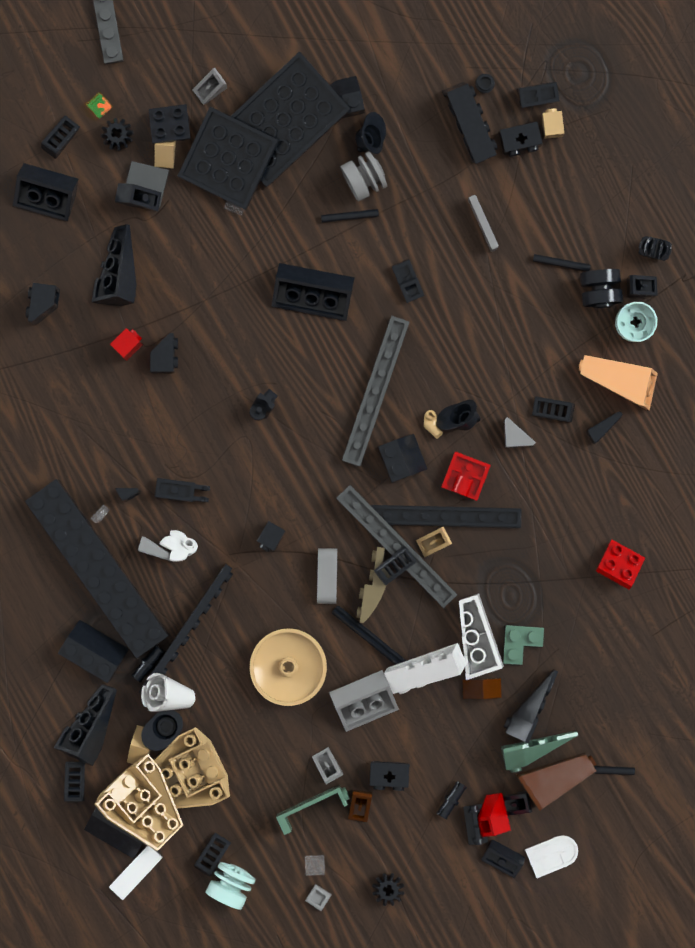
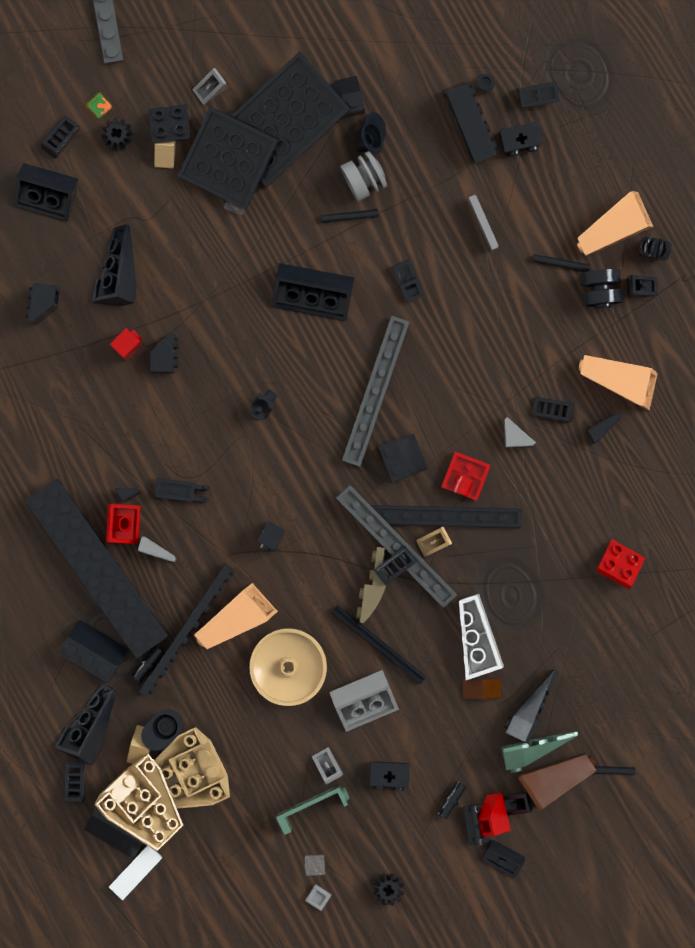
(100, 514): clear tile -> none
(123, 523): none -> red slope
(138, 196): black slope -> none
(148, 177): dark grey tile -> none
(166, 694): white cone -> none
(177, 543): white plate -> none
(204, 869): black slope -> none
(230, 886): light aqua wheel -> none
(240, 615): none -> light nougat slope
(327, 576): light grey beam -> none
(360, 805): reddish brown slope -> none
(426, 669): white wedge -> none
(430, 424): tan arm -> none
(460, 416): black piece -> none
(516, 638): sand green plate -> none
(552, 123): tan brick -> none
(552, 855): white window -> none
(617, 224): none -> light nougat slope
(644, 329): light aqua wheel -> none

